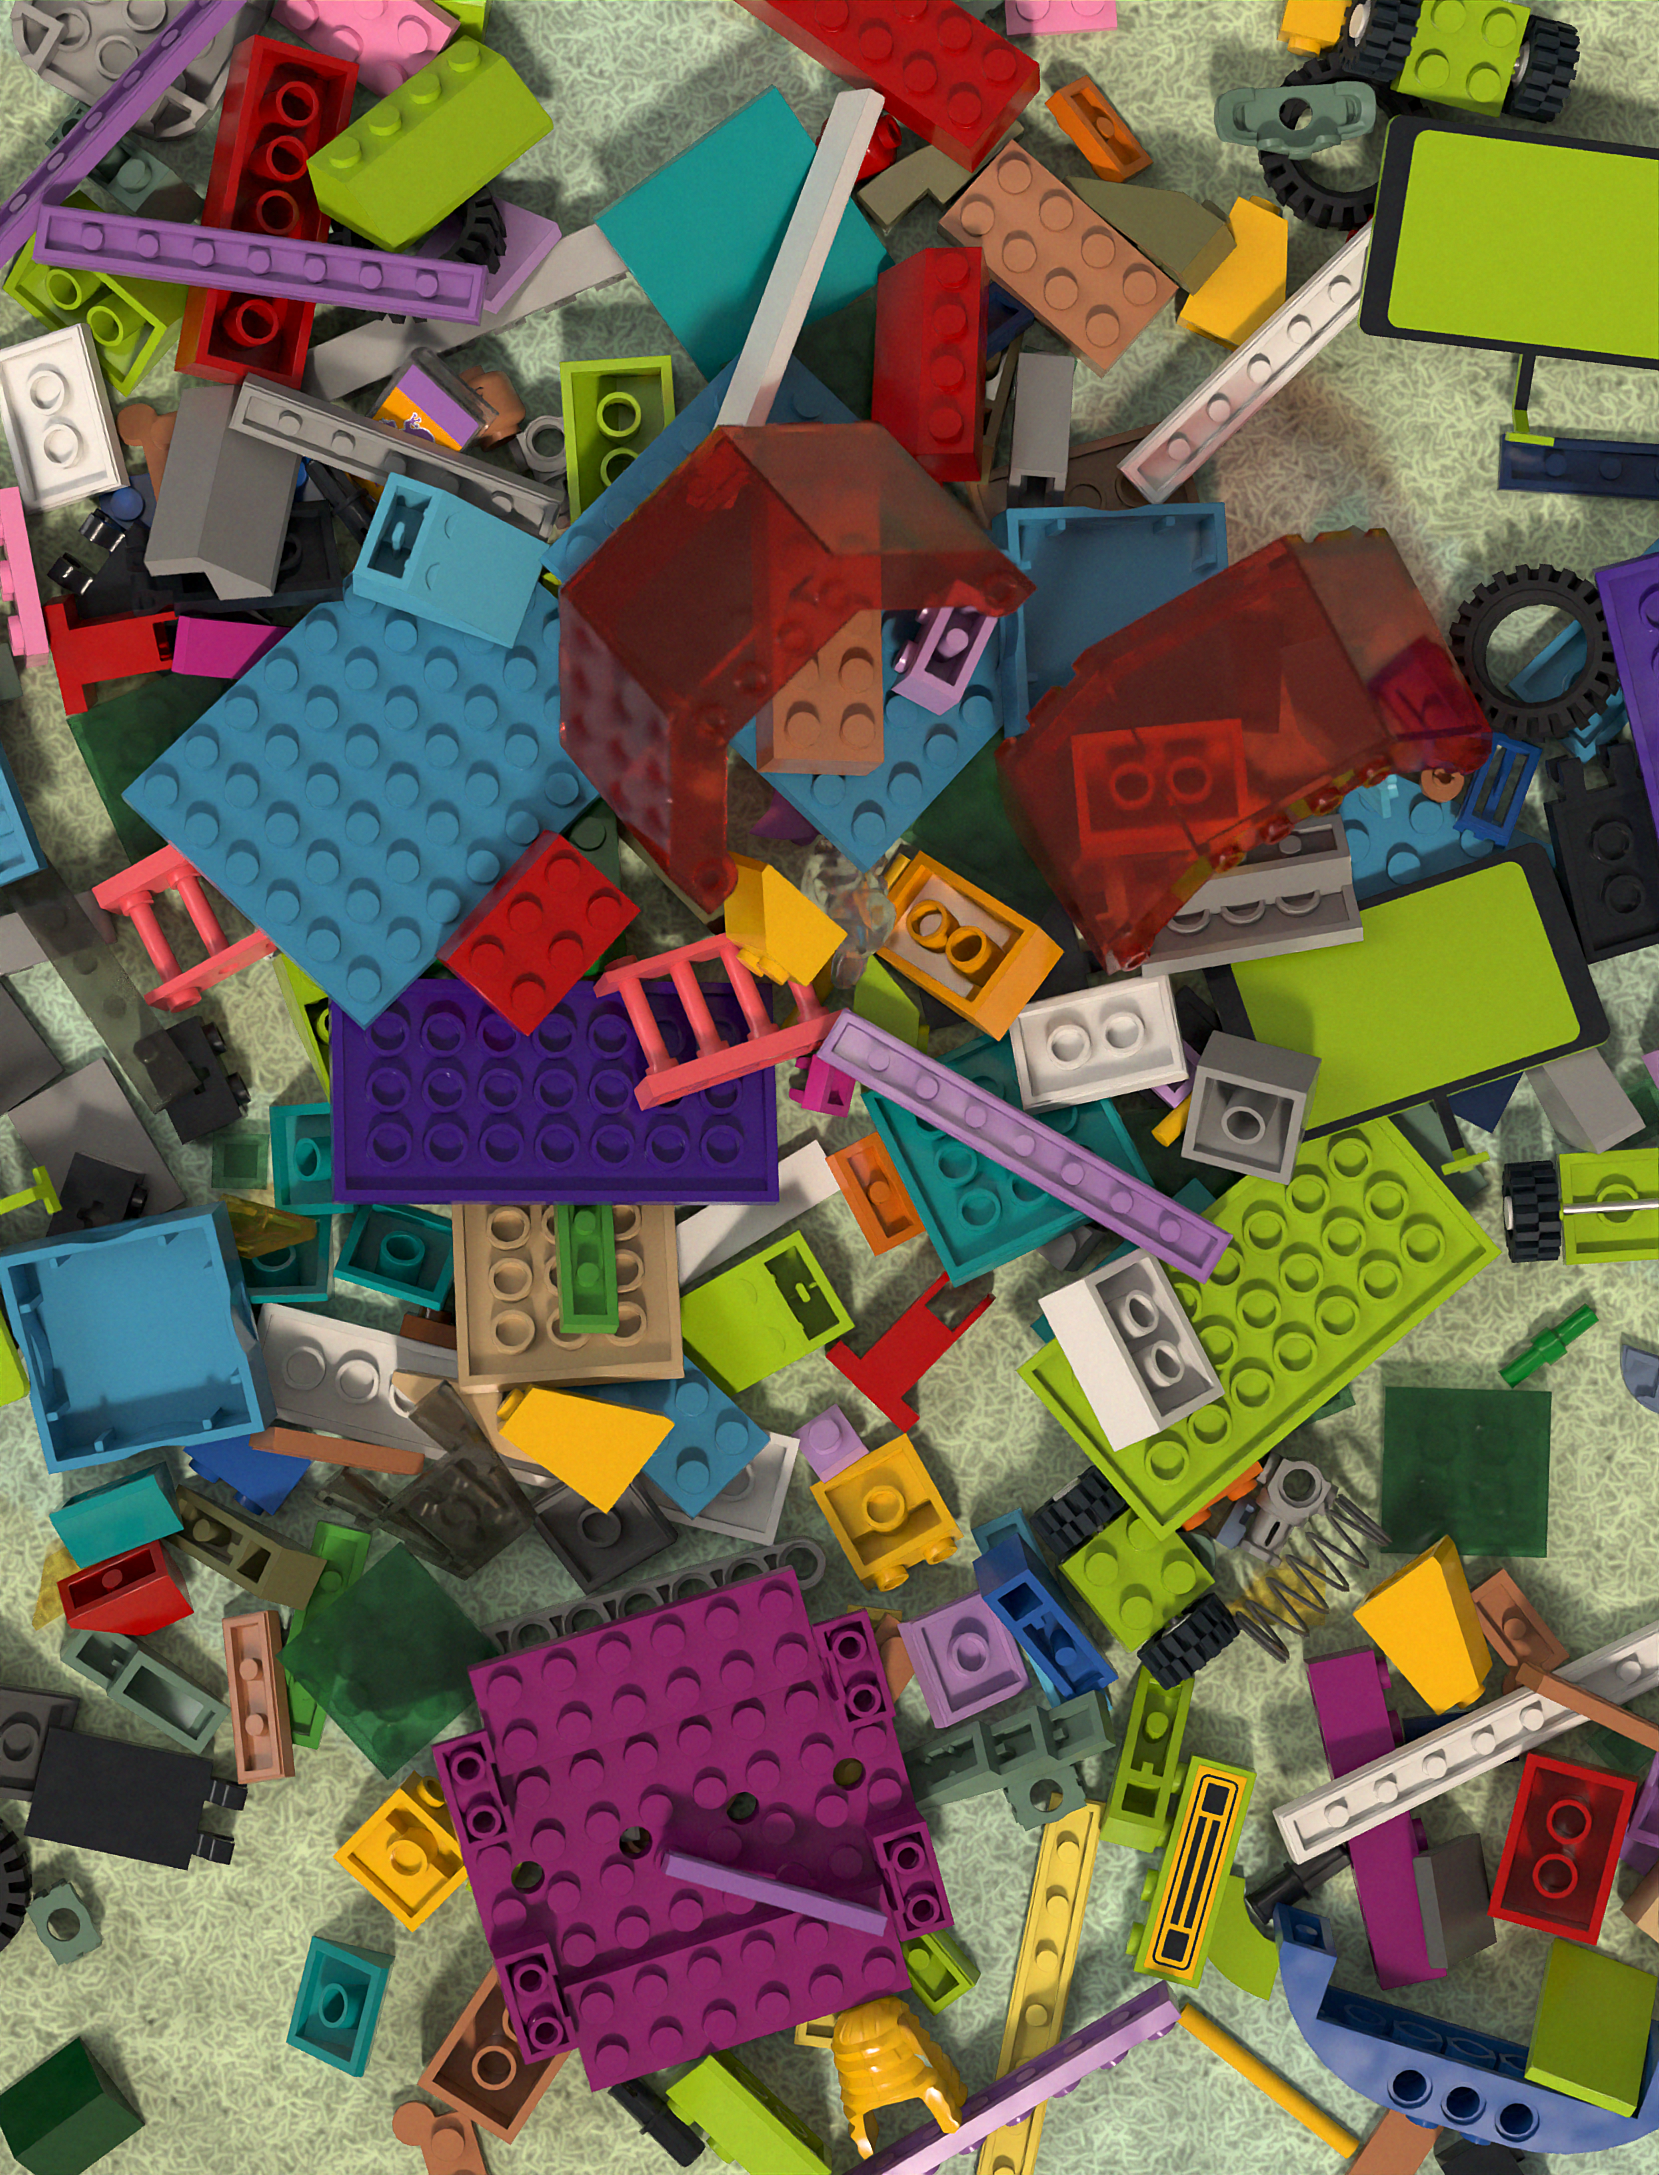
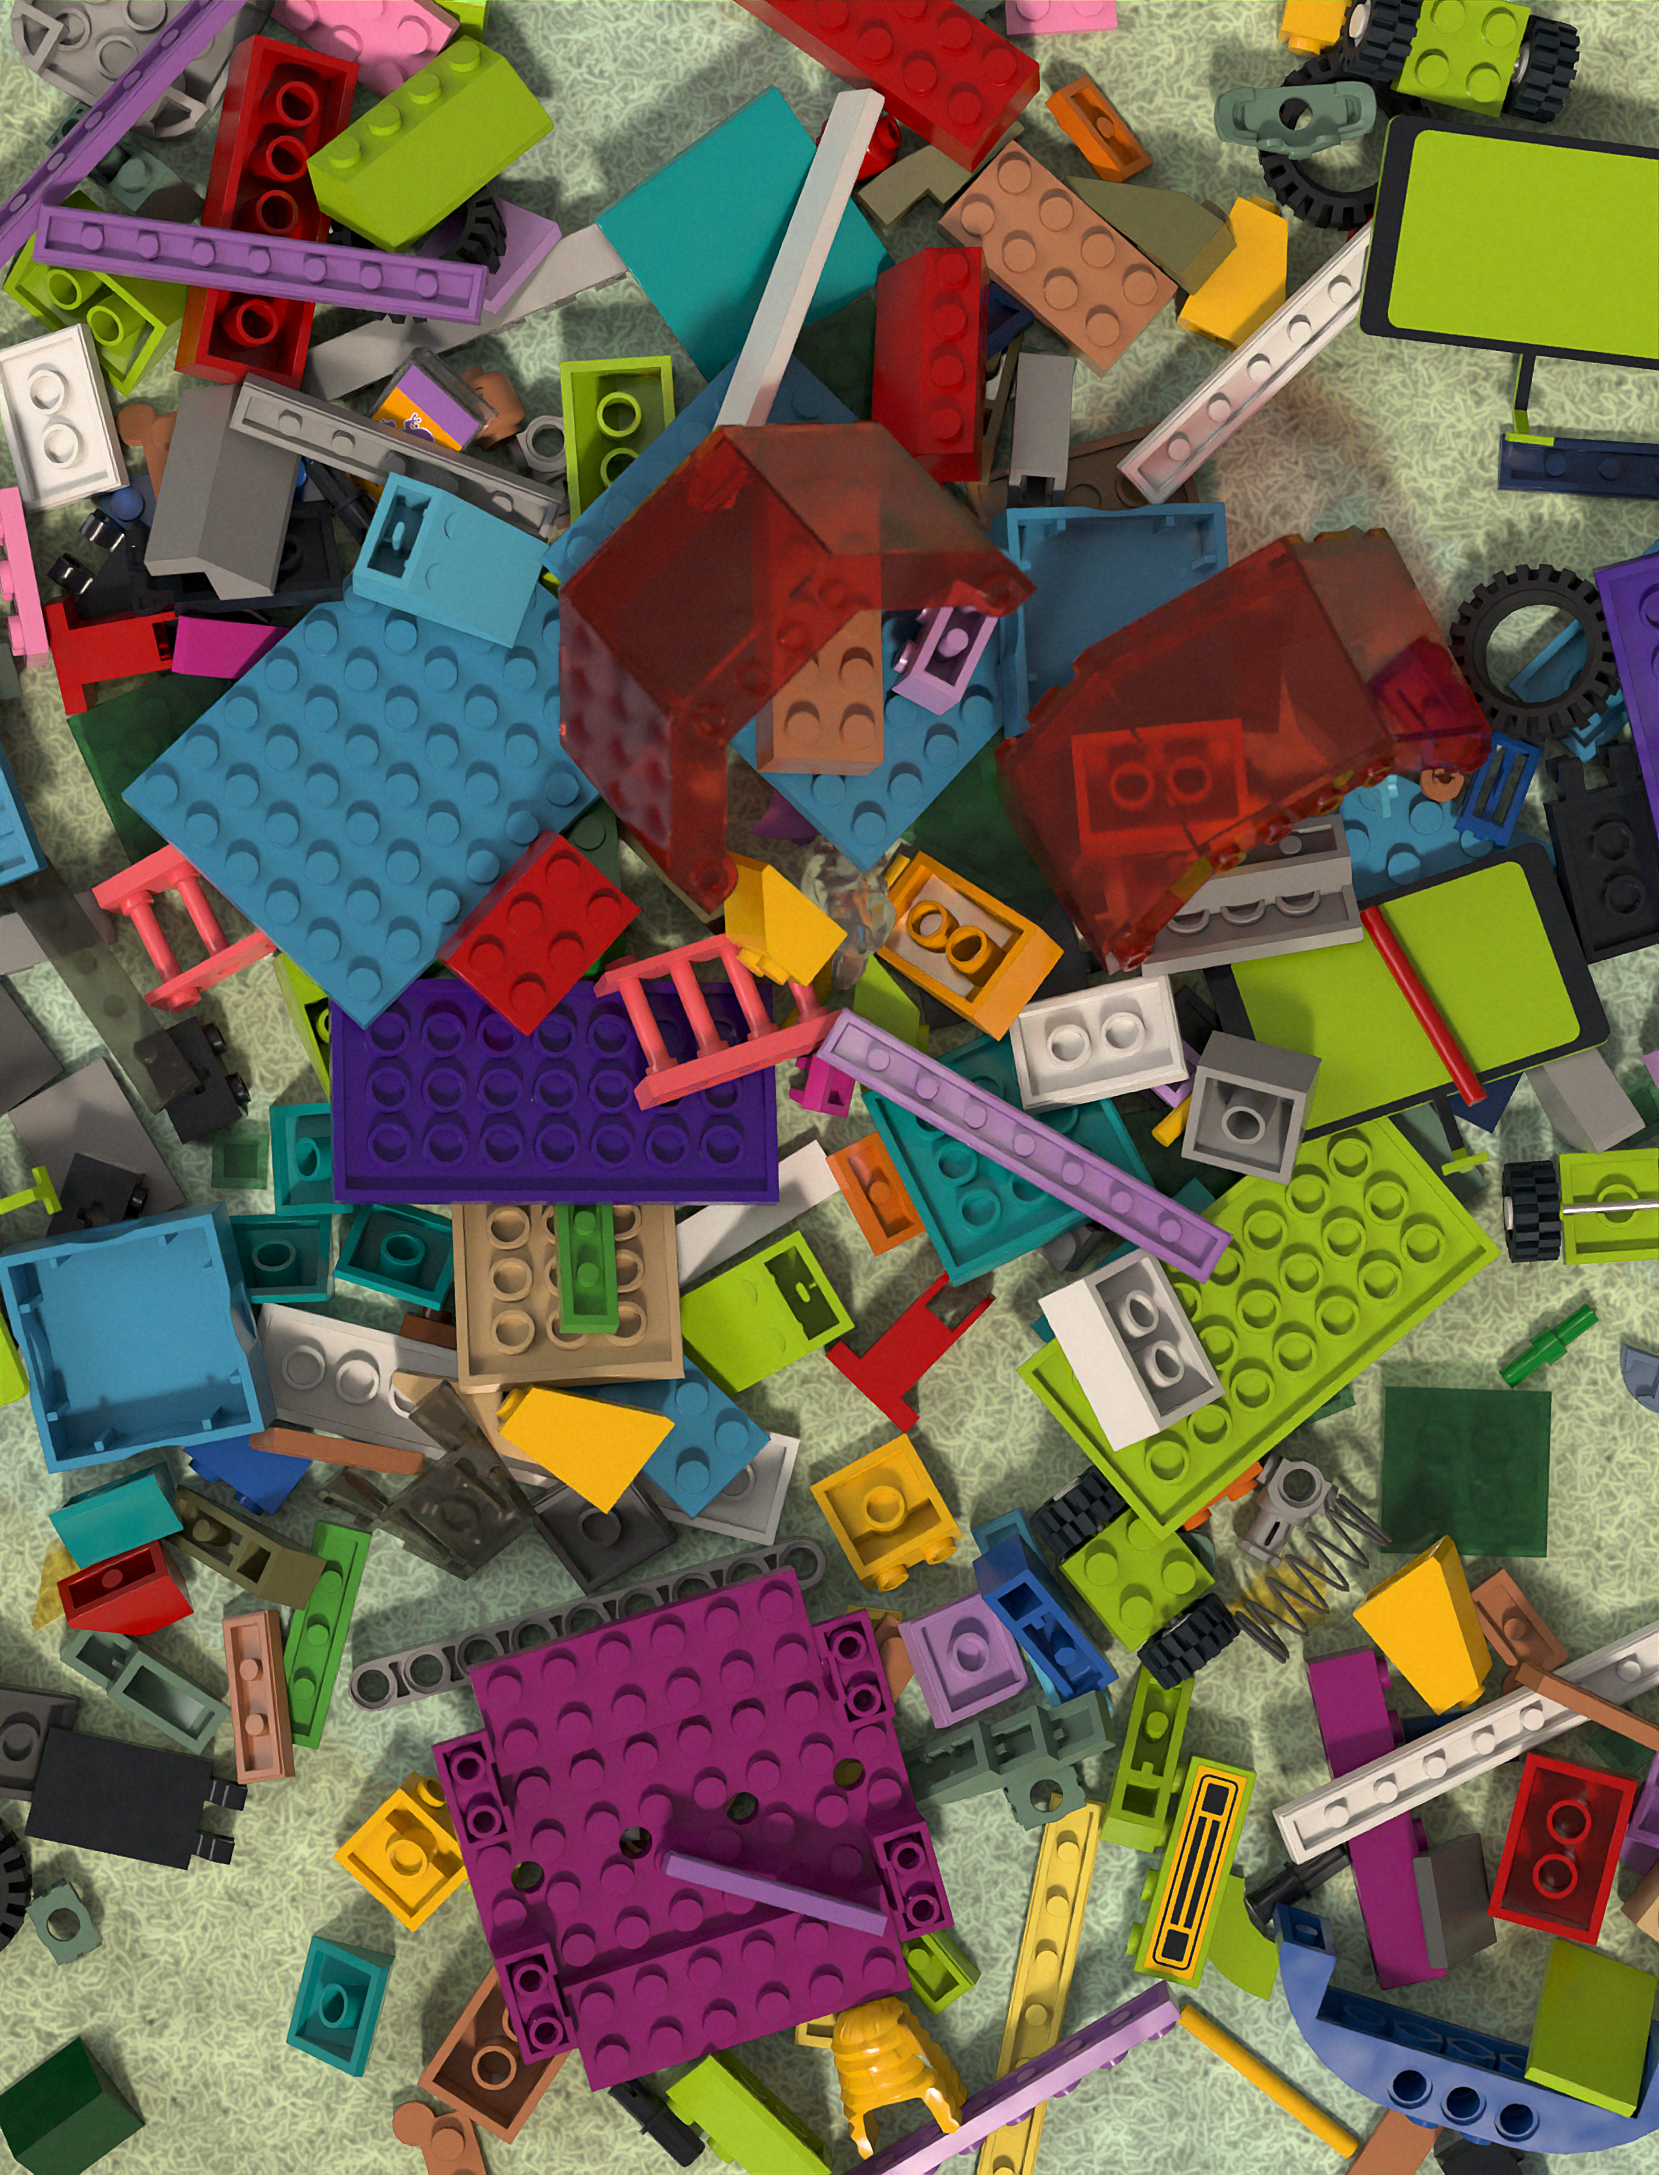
(265, 1229): clear yellow tile -> none
(390, 1660): clear green plate -> none
(830, 1443): lavender plate -> none
(1231, 1526): sand blue tile -> none
(1422, 1006): none -> red bar

